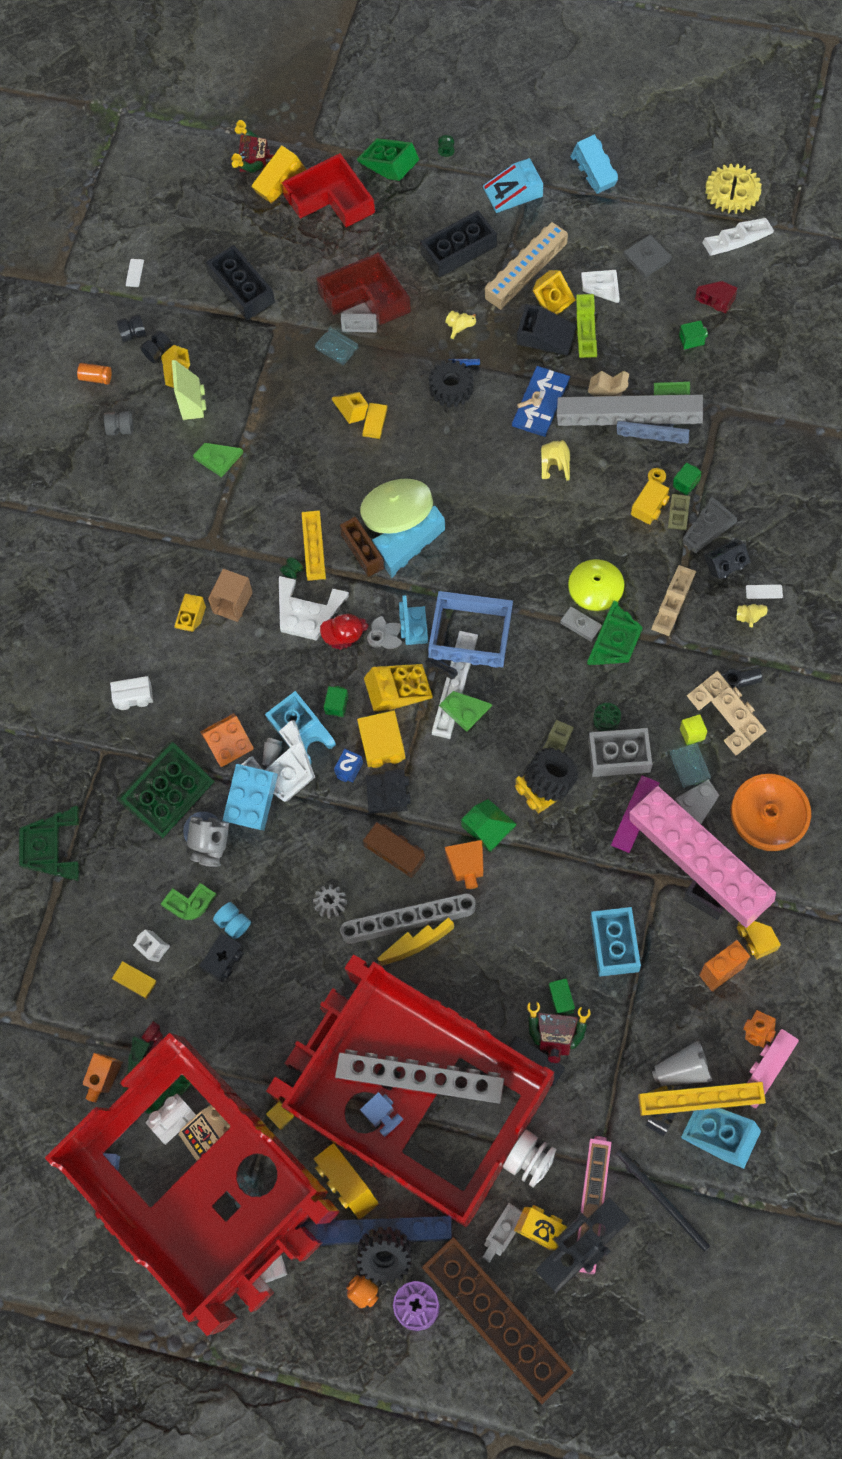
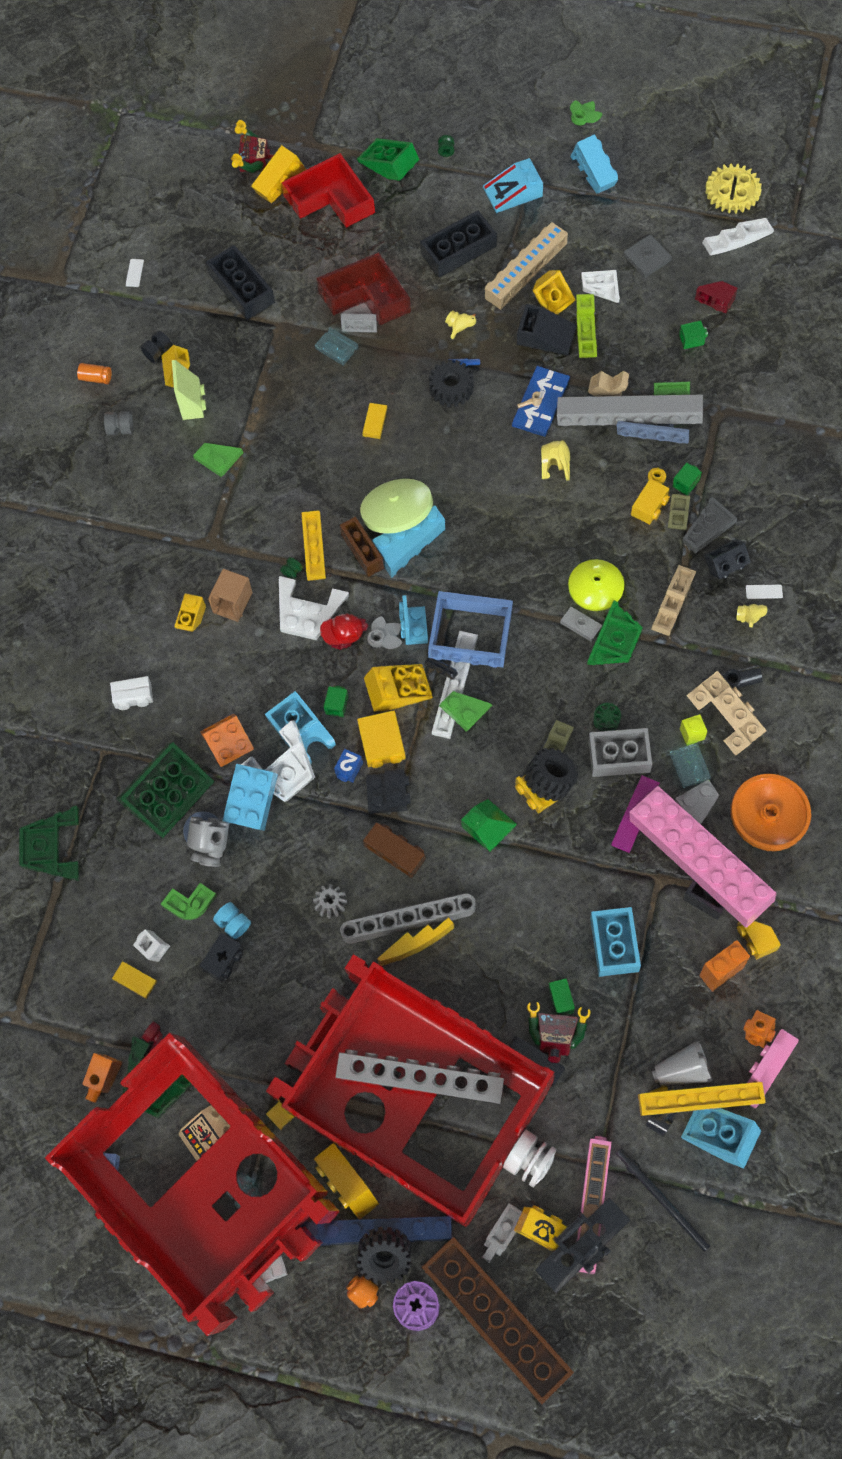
(131, 328): black wheel -> none
(170, 1118): white brick -> none
(271, 751): light grey cone -> none
(351, 406): yellow slope -> none
(378, 1112): medium blue brick -> none
(466, 862): orange torso -> none
(584, 113): none -> bright green plate

